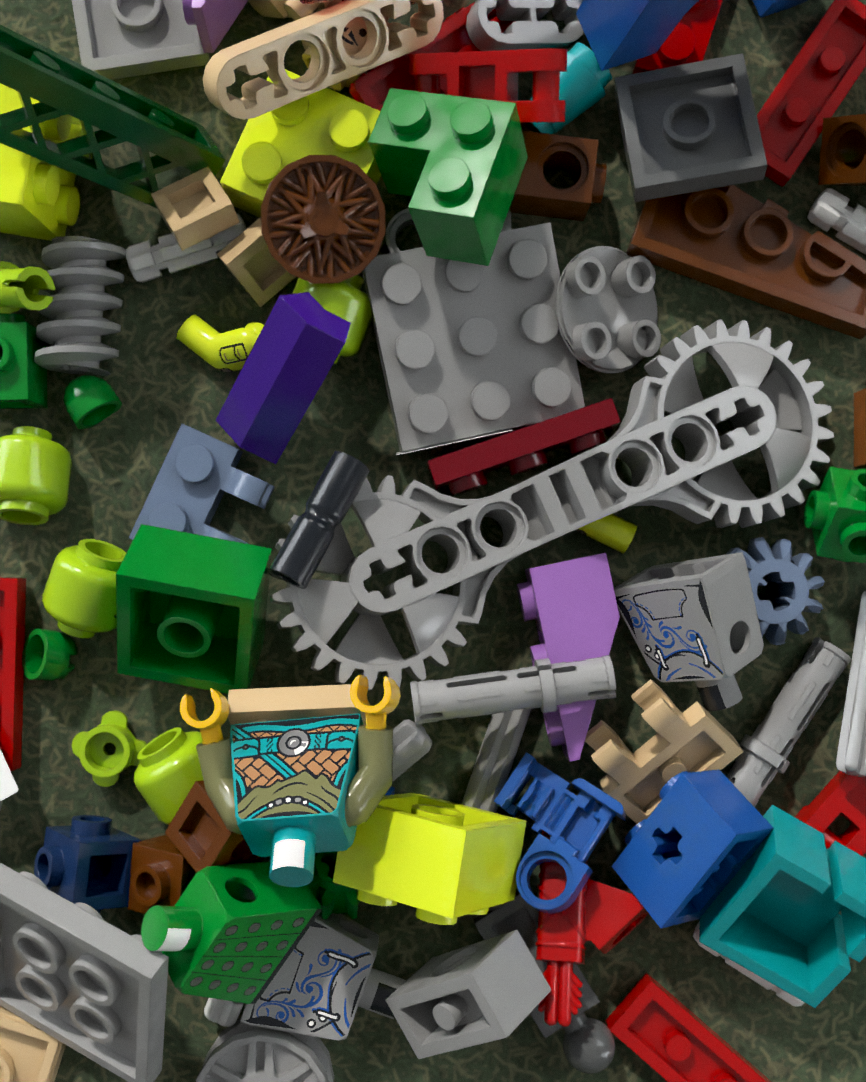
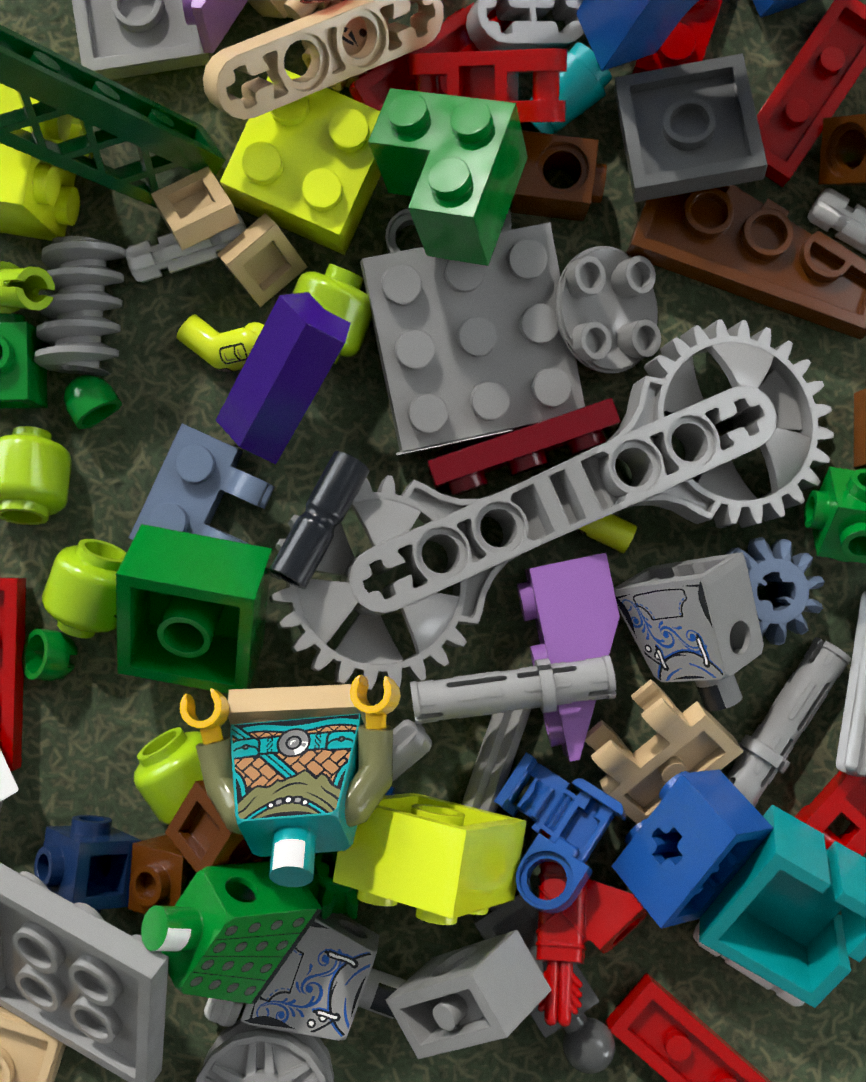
(91, 748): lime plate -> none
(323, 219): reddish brown wheel -> none

